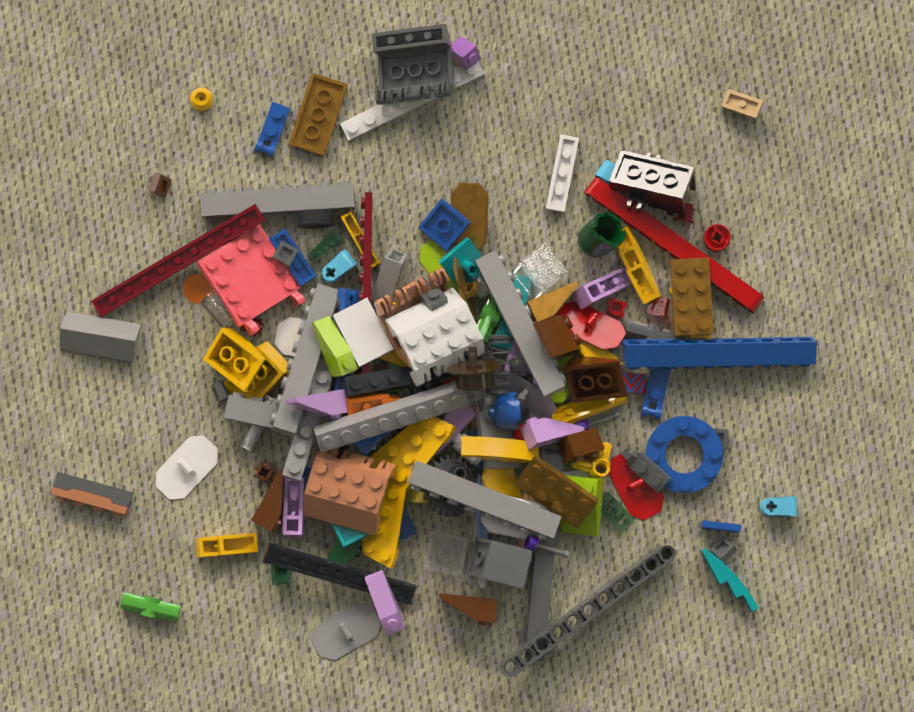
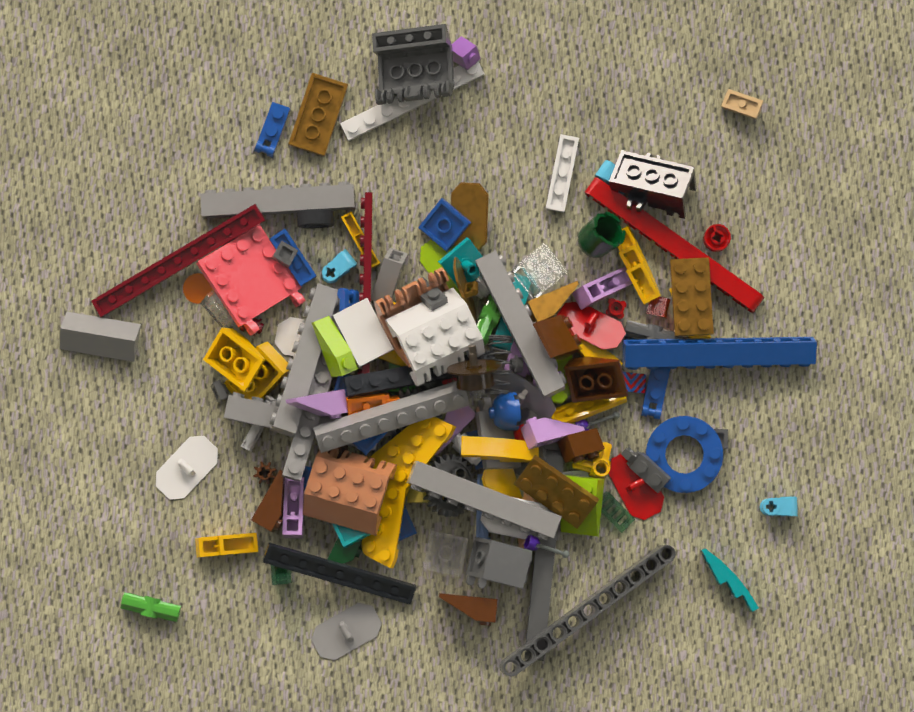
(92, 493): piece -> none
(160, 184): reddish brown tile -> none
(207, 100): yellow plate -> none
(329, 242): clear green slope -> none
(385, 603): lavender slope -> none
(689, 213): dark red brick -> none
(720, 526): blue tile -> none
(723, 549): dark grey plate -> none

